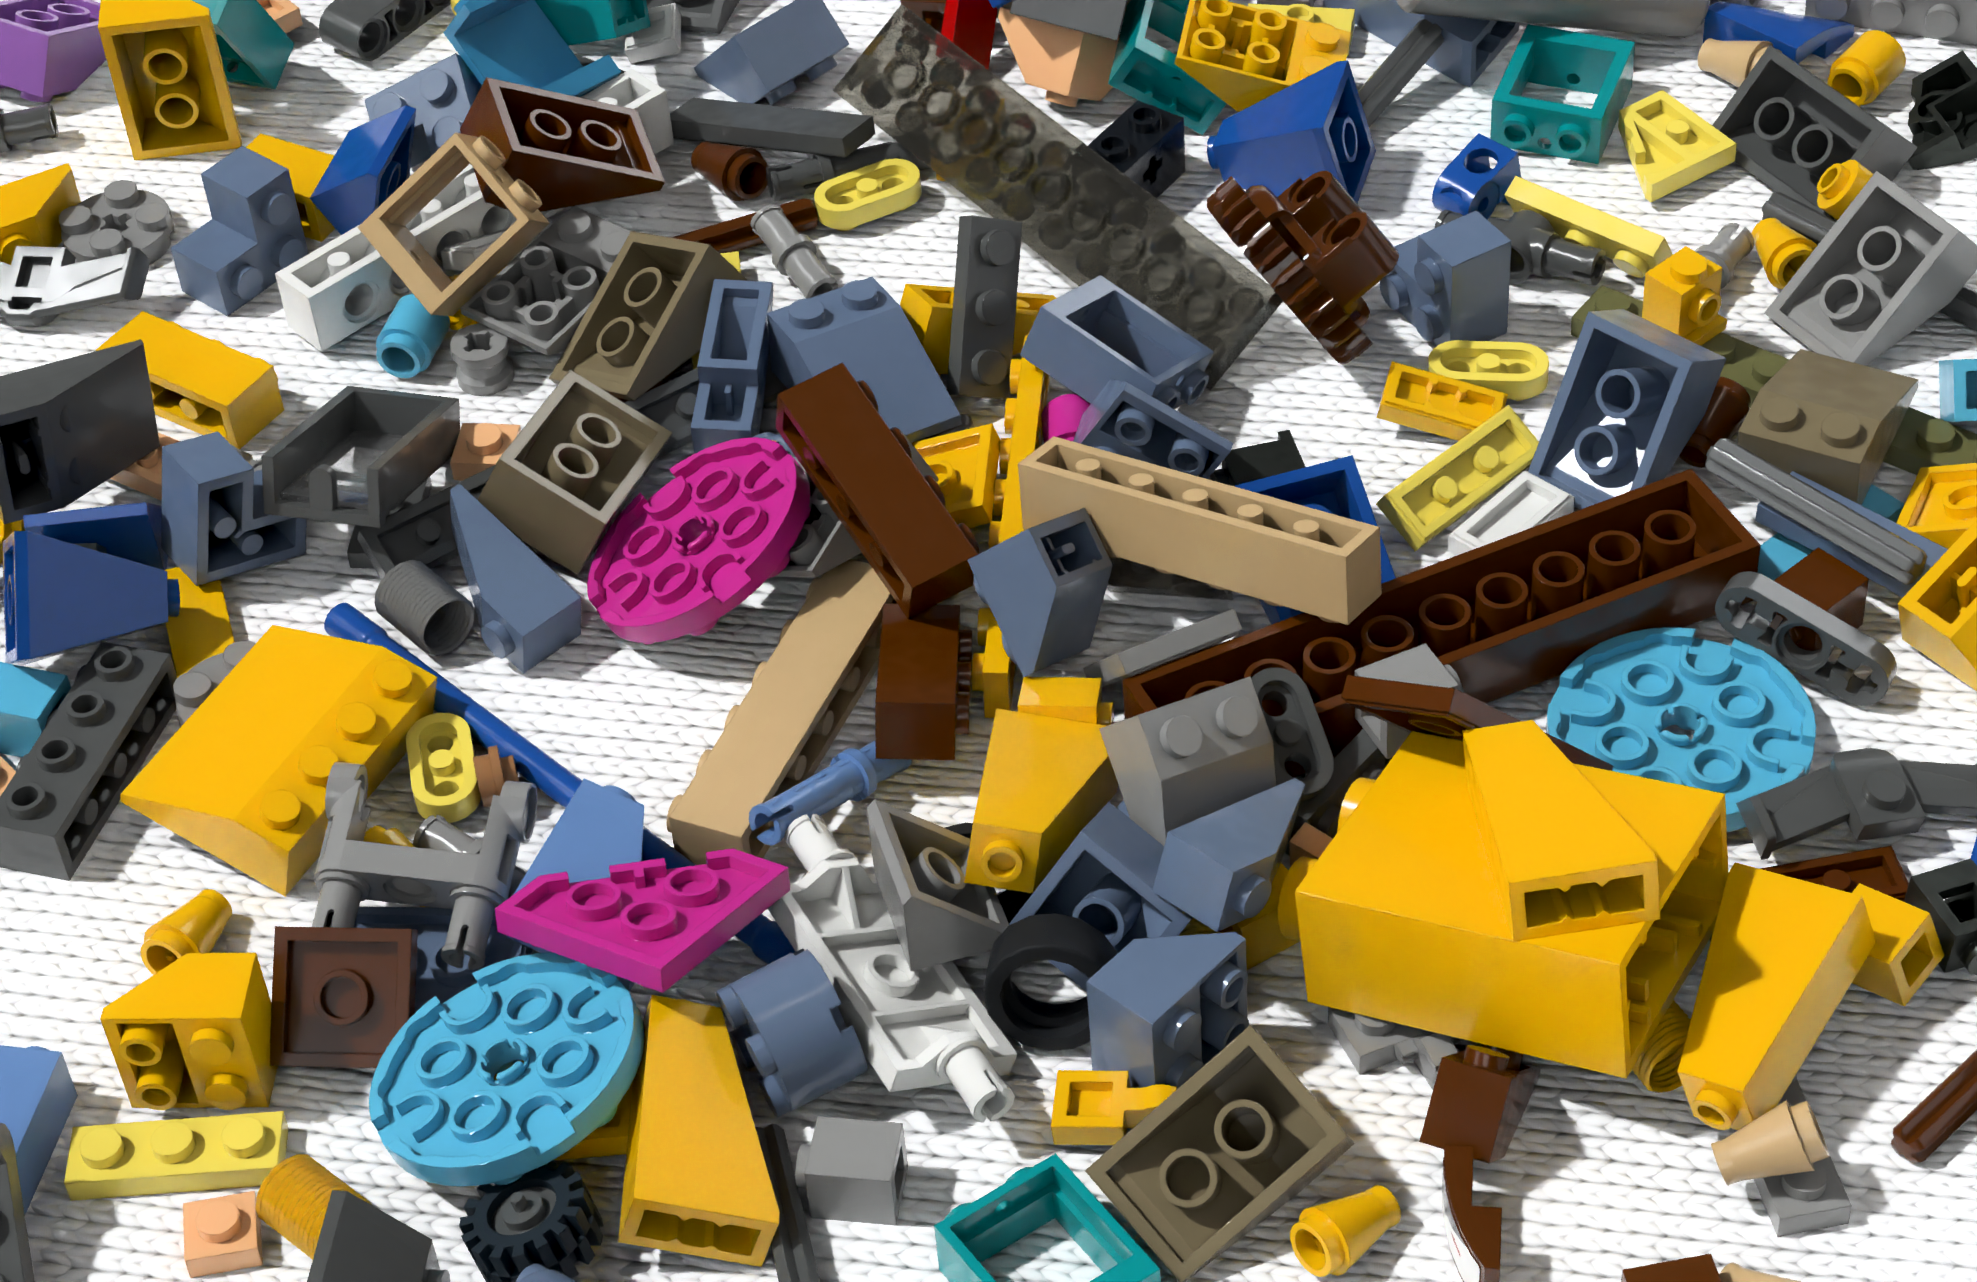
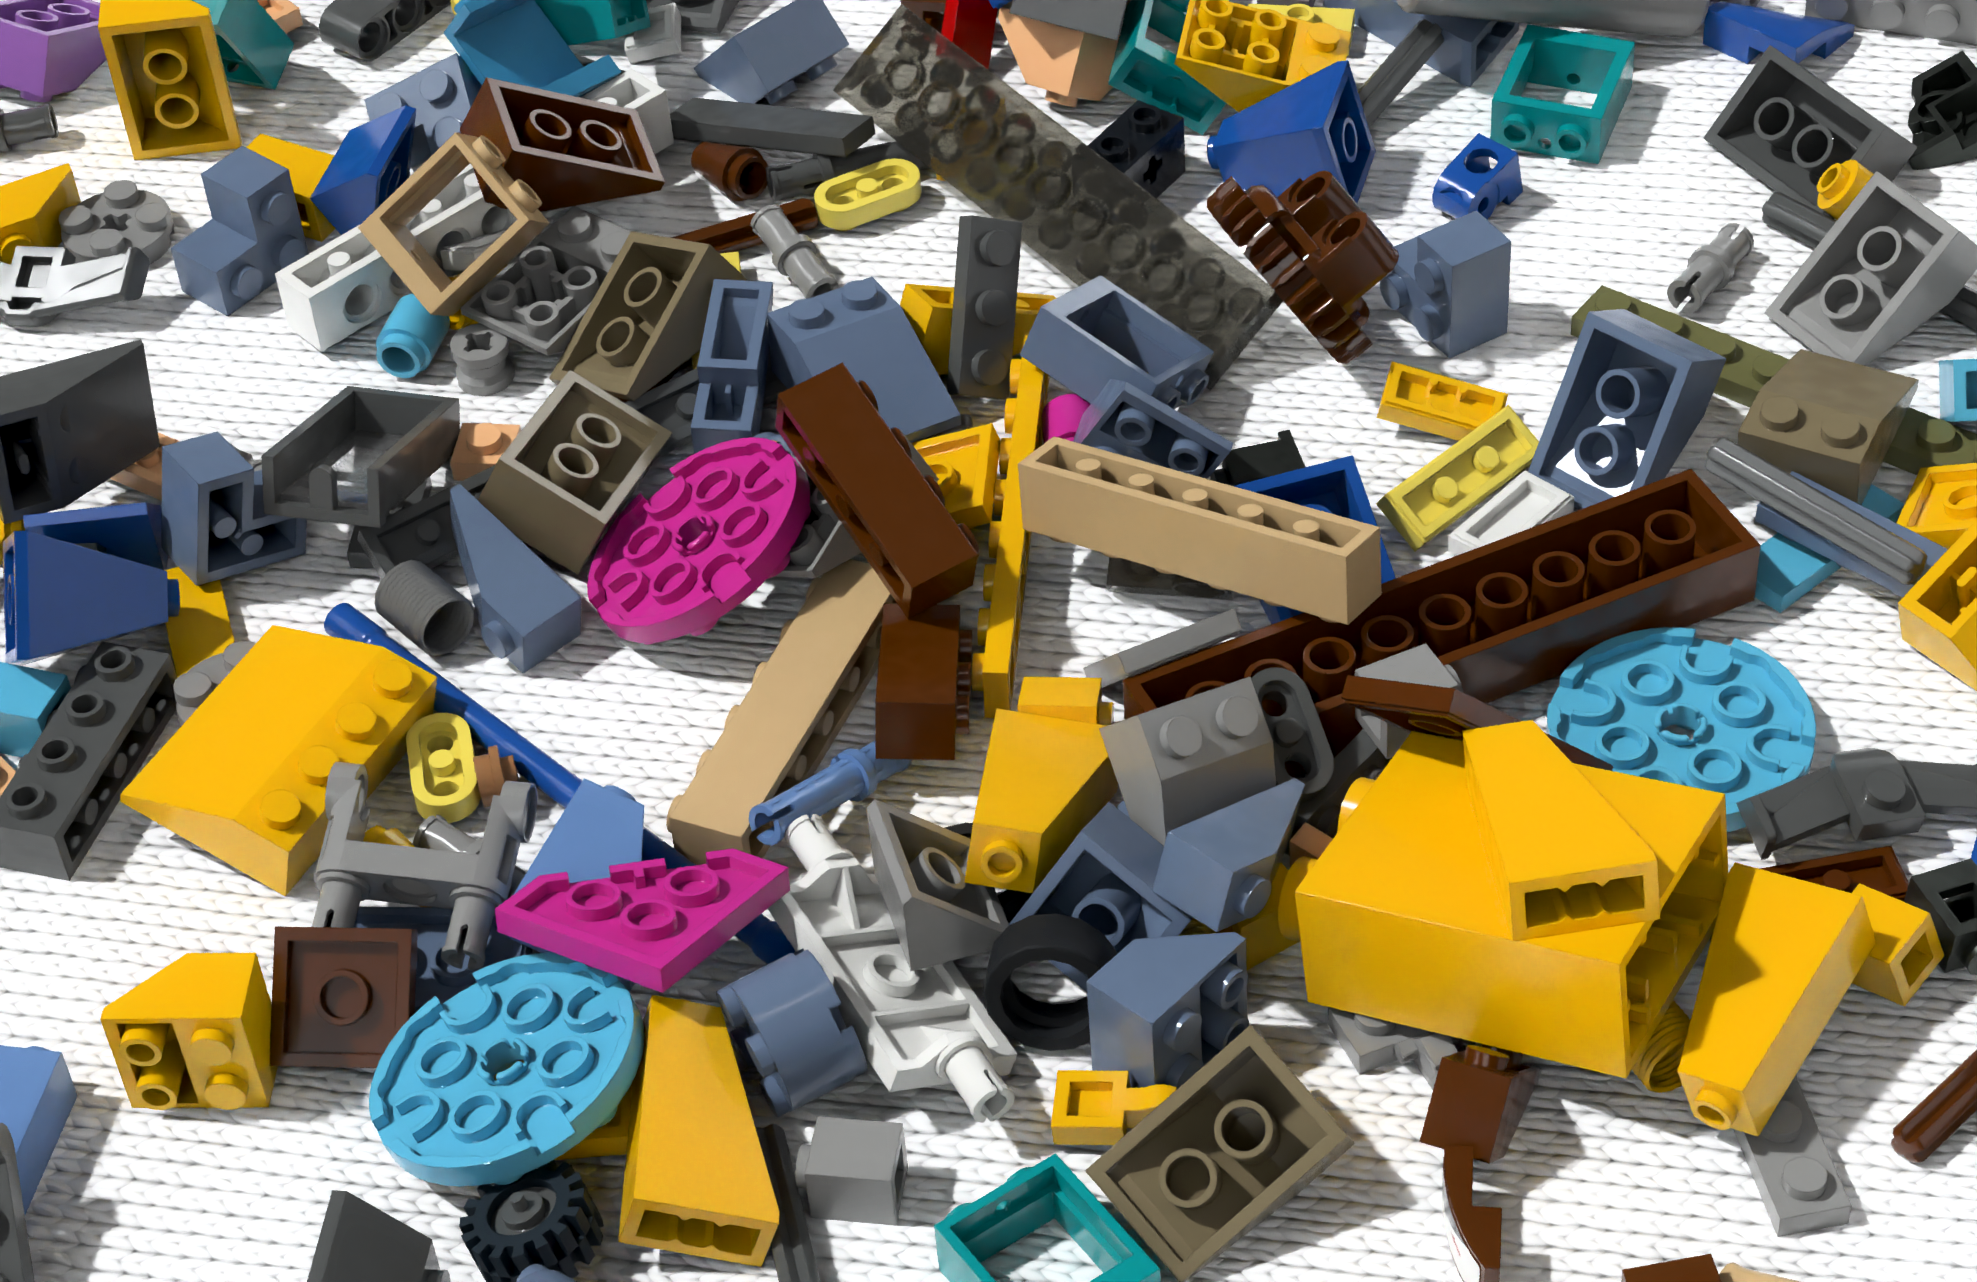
(174, 1155): light yellow plate -> none
(186, 930): yellow cone -> none
(203, 381): yellow brick -> none
(222, 1234): light nougat plate -> none
(296, 1200): yellow piece -> none
(1045, 589): sand blue slope -> none
(1342, 1230): yellow cone -> none
(1501, 366): light yellow plate -> none
(1541, 250): dark grey pin -> none
(1628, 245): light yellow plate -> none
(1671, 144): light yellow wing -> none
(1685, 296): yellow brick -> none
(1721, 420): reddish brown cone -> none
(1731, 59): tan cone -> none
(1772, 1145): tan cone -> none
(1780, 250): yellow cone -> none
(1814, 665): dark grey beam -> none
(1829, 586): reddish brown brick -> none
(1867, 67): yellow brick -> none

